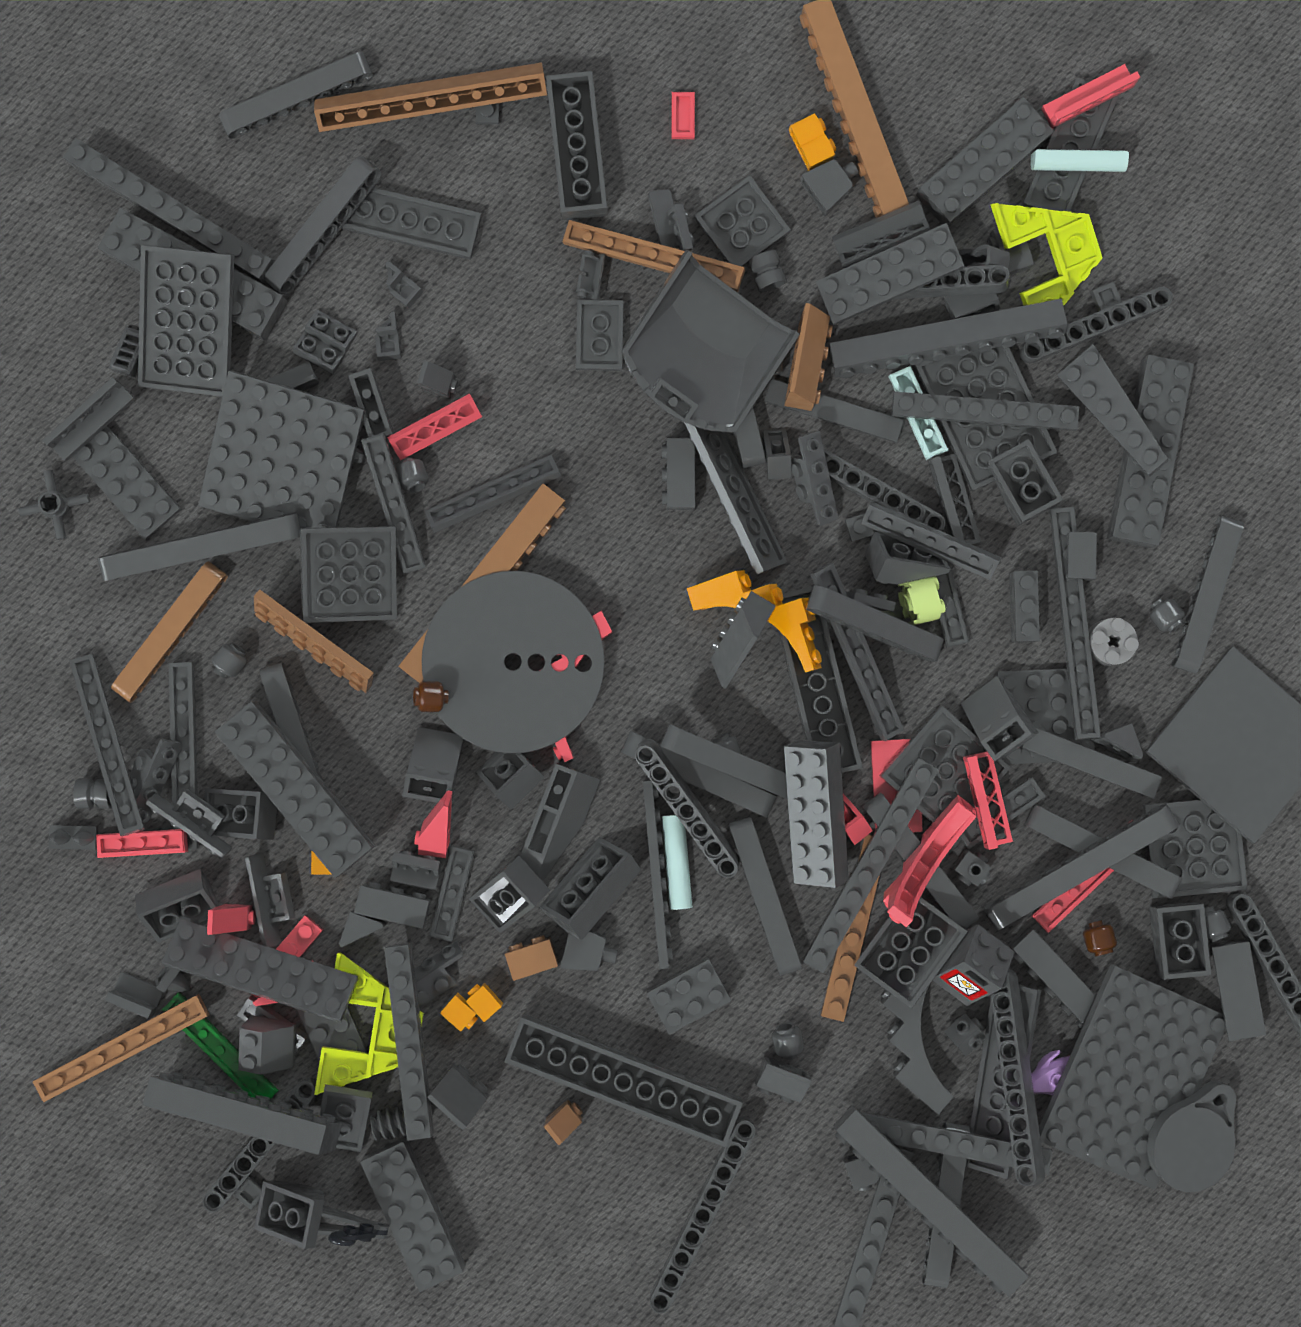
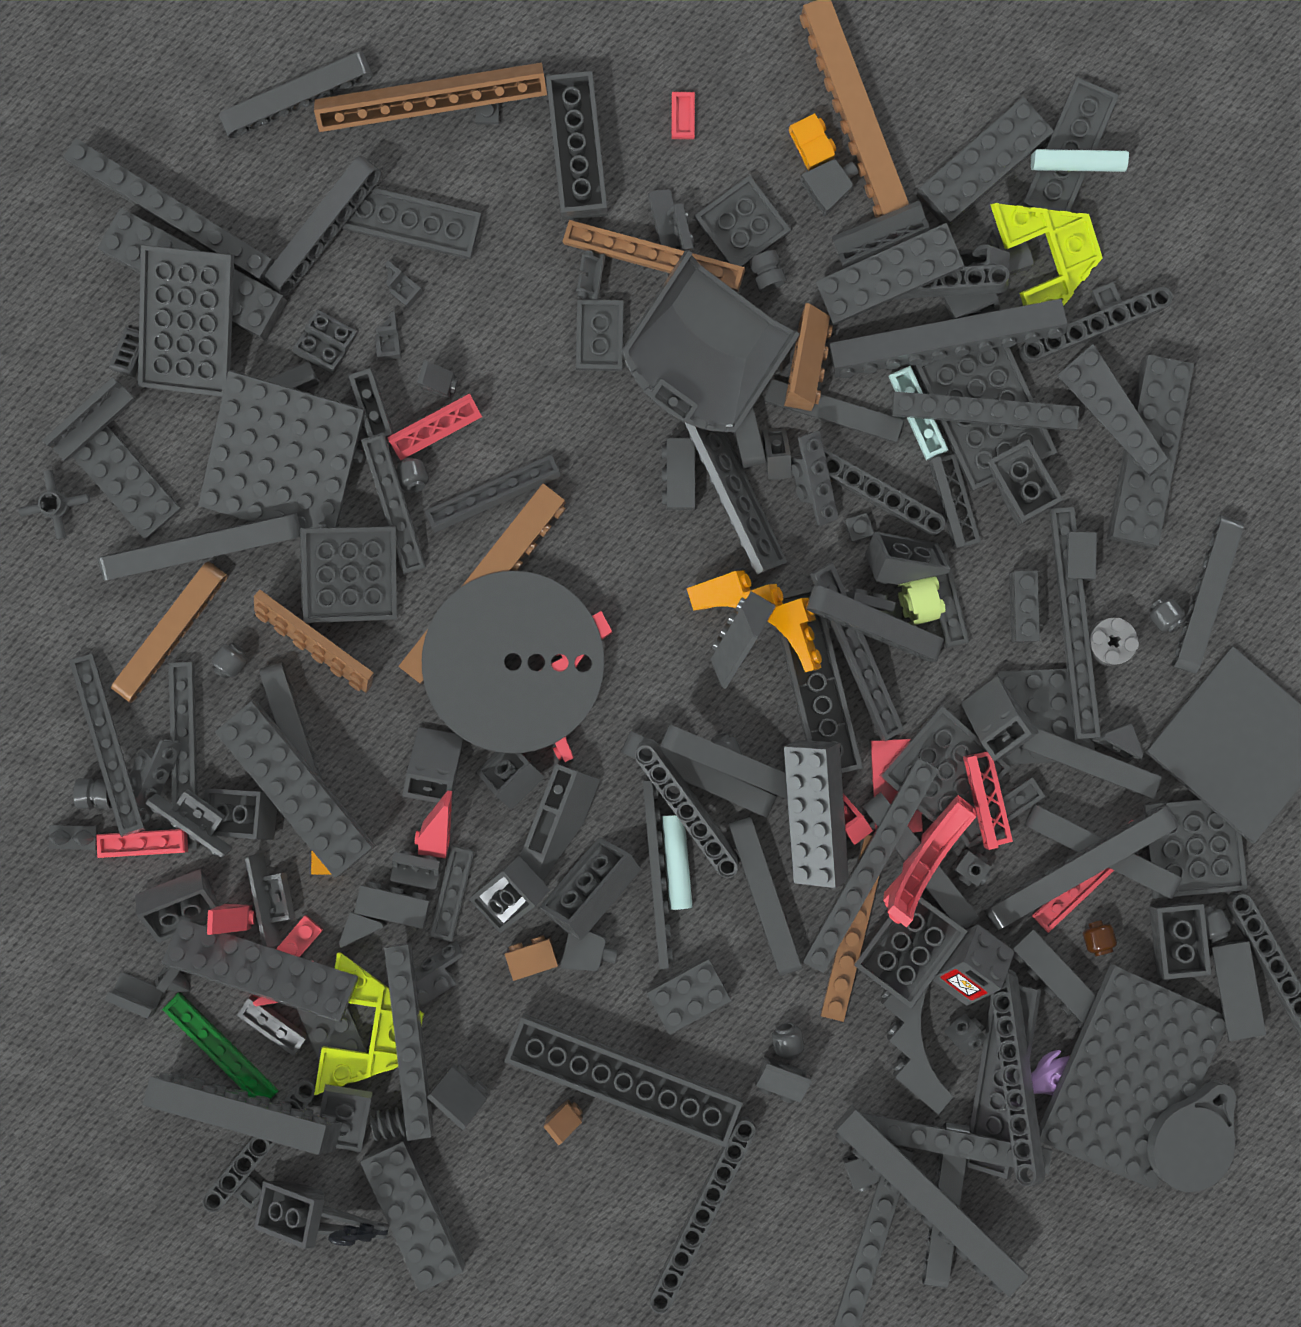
(121, 1048): medium nougat plate -> none
(266, 1045): dark grey slope -> none
(430, 696): reddish brown head -> none
(459, 1013): light orange brick -> none
(483, 1001): light orange brick -> none
(931, 540): dark grey plate -> none
(1089, 95): coral fence -> none

